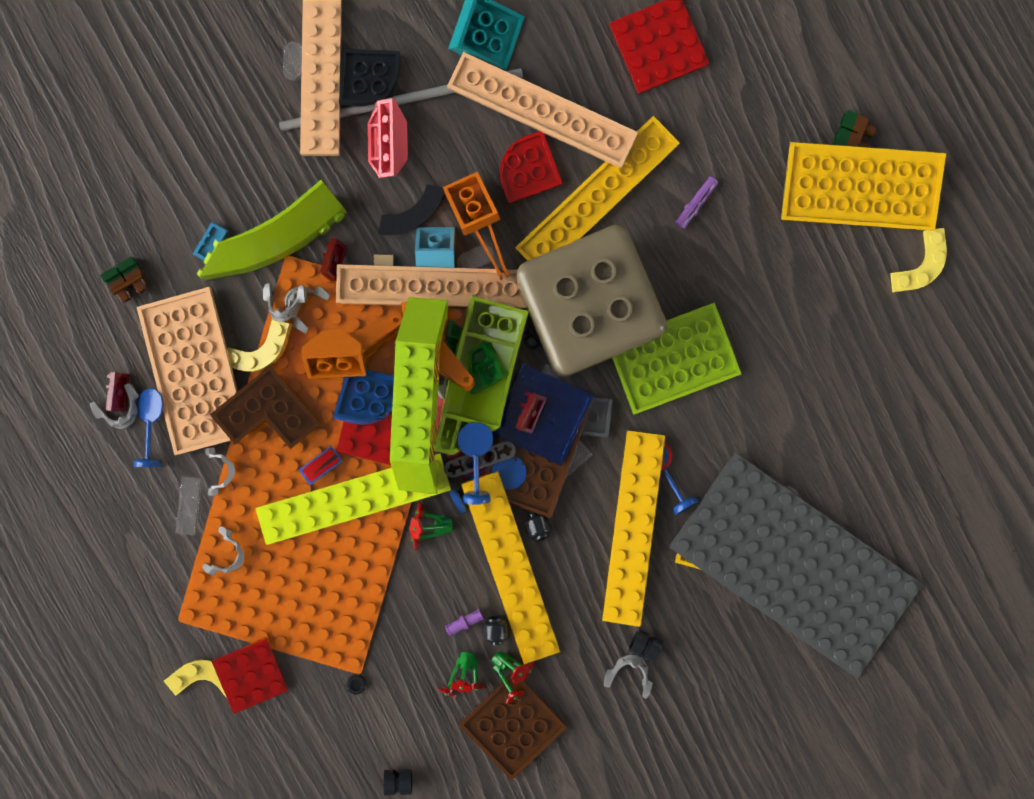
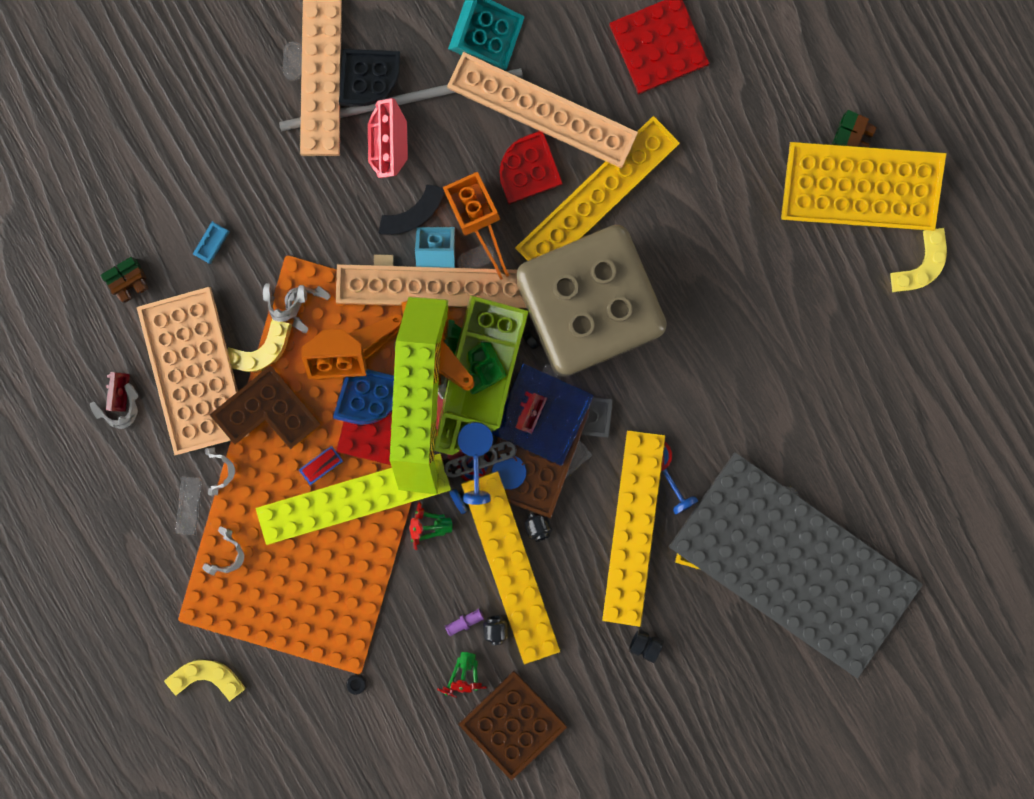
(149, 408): blue piece -> none
(249, 675): red plate -> none
(277, 237): lime slope -> none
(334, 256): dark red plate -> none
(397, 782): black wheel -> none
(520, 673): plant -> none
(634, 661): light grey helmet -> none
(679, 362): lime plate -> none
(692, 208): medium lavender pin -> none

